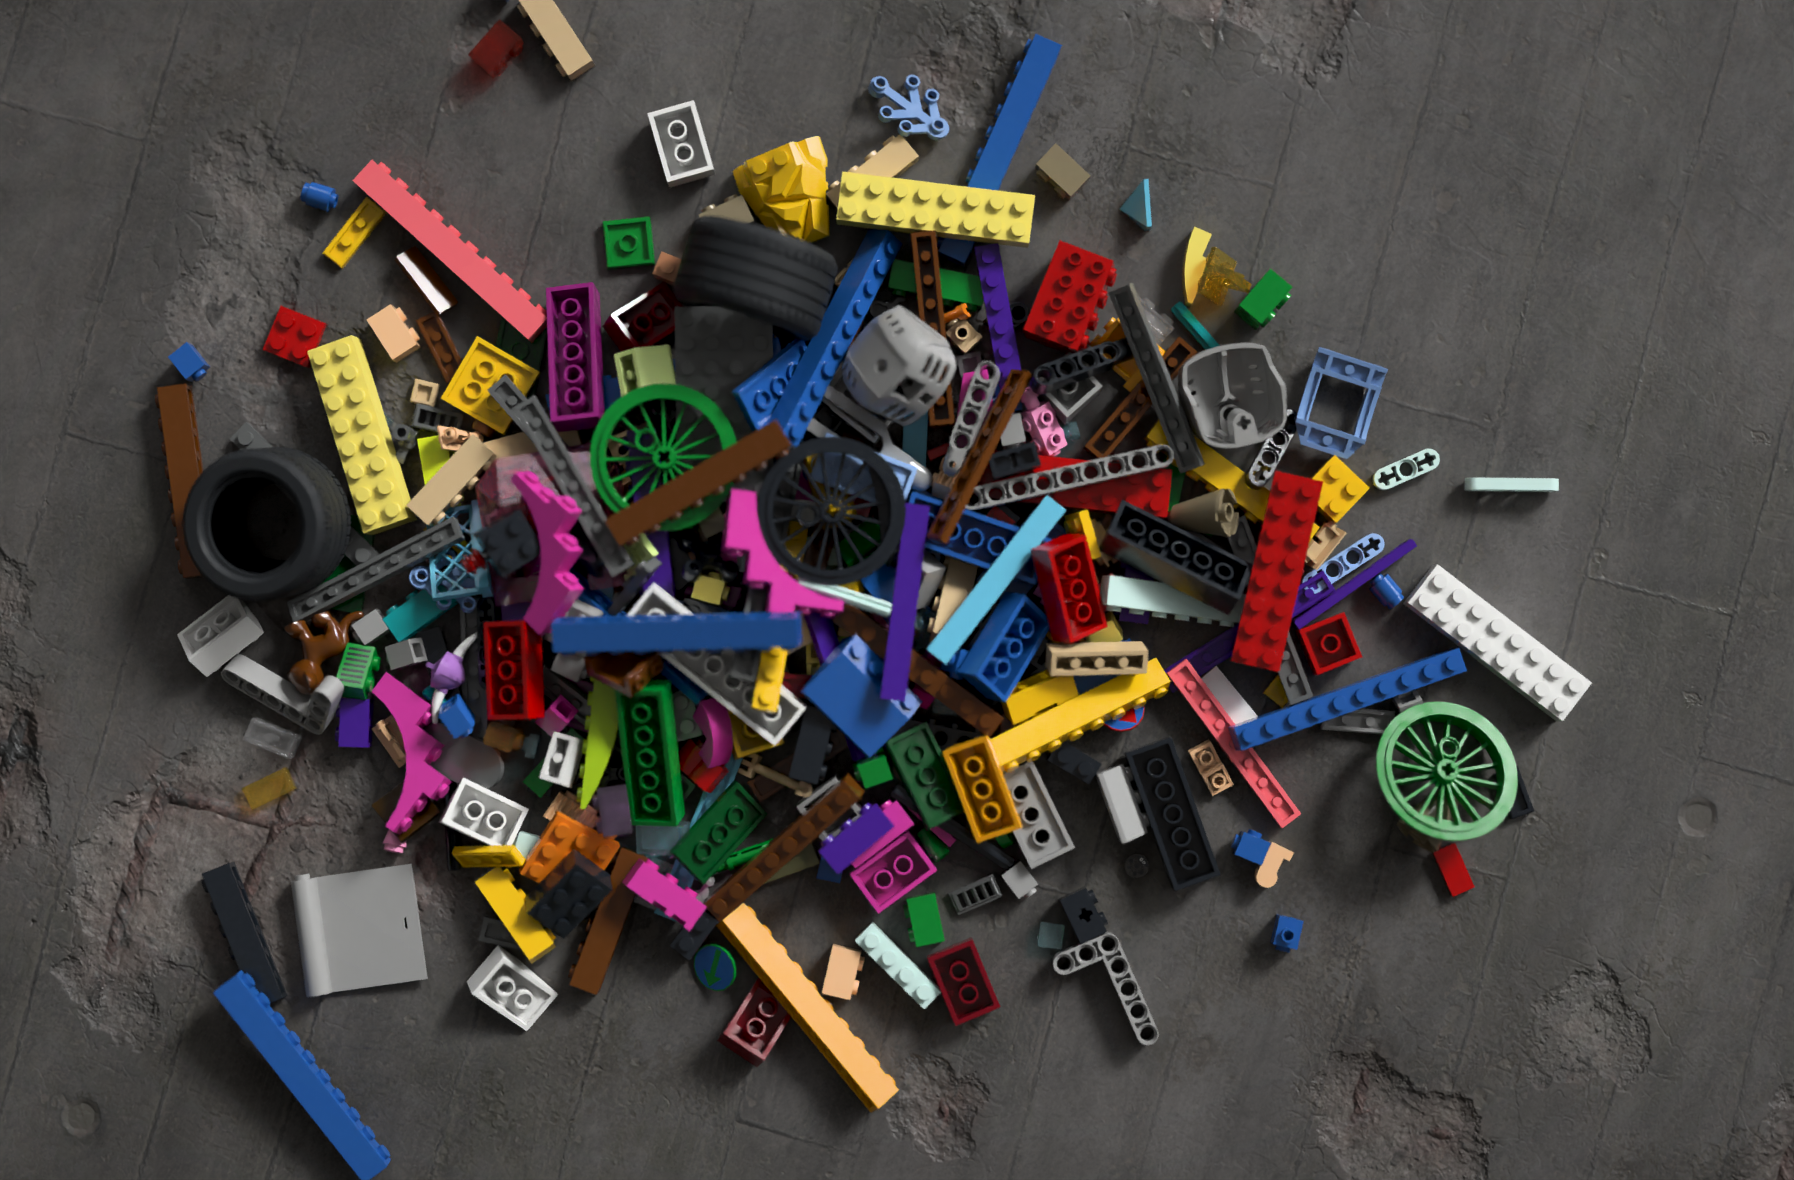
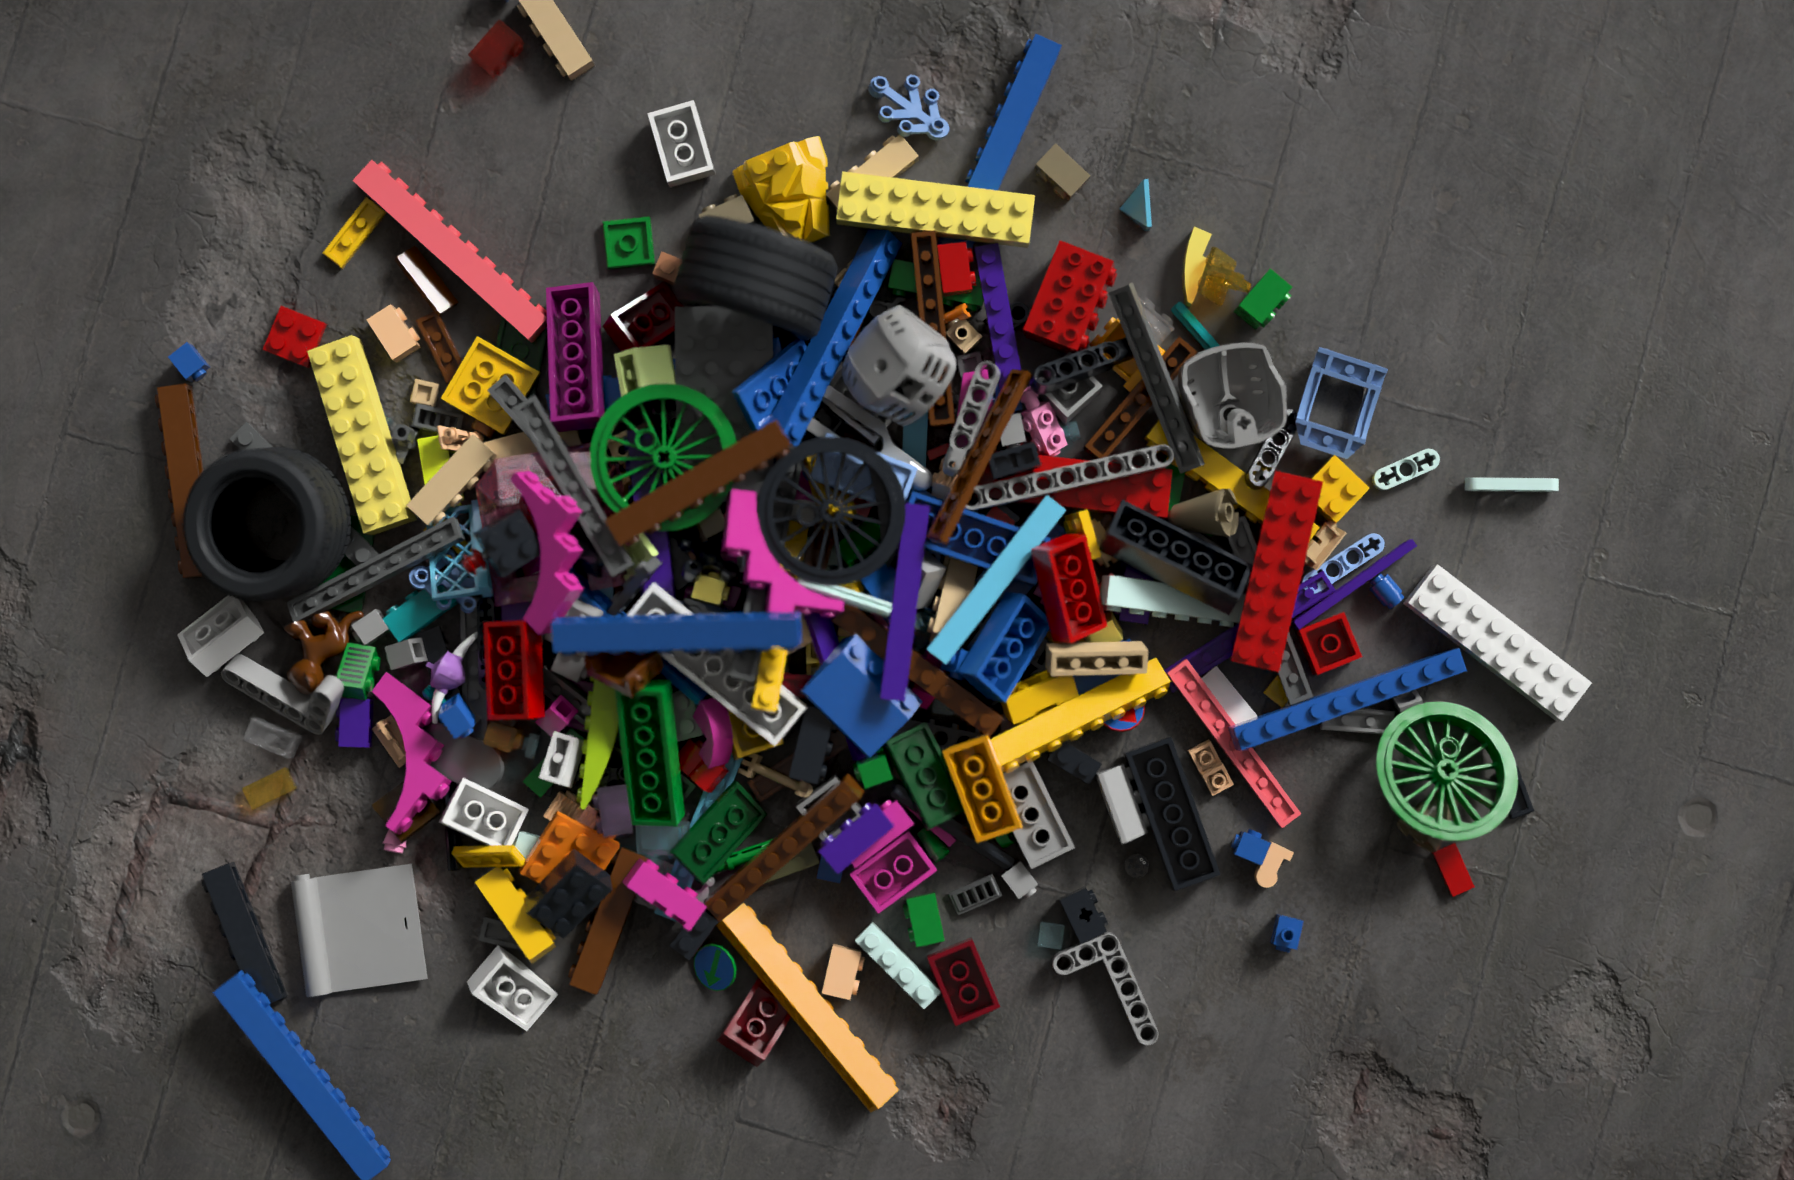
(319, 196): blue brick -> none
(955, 269): none -> red brick

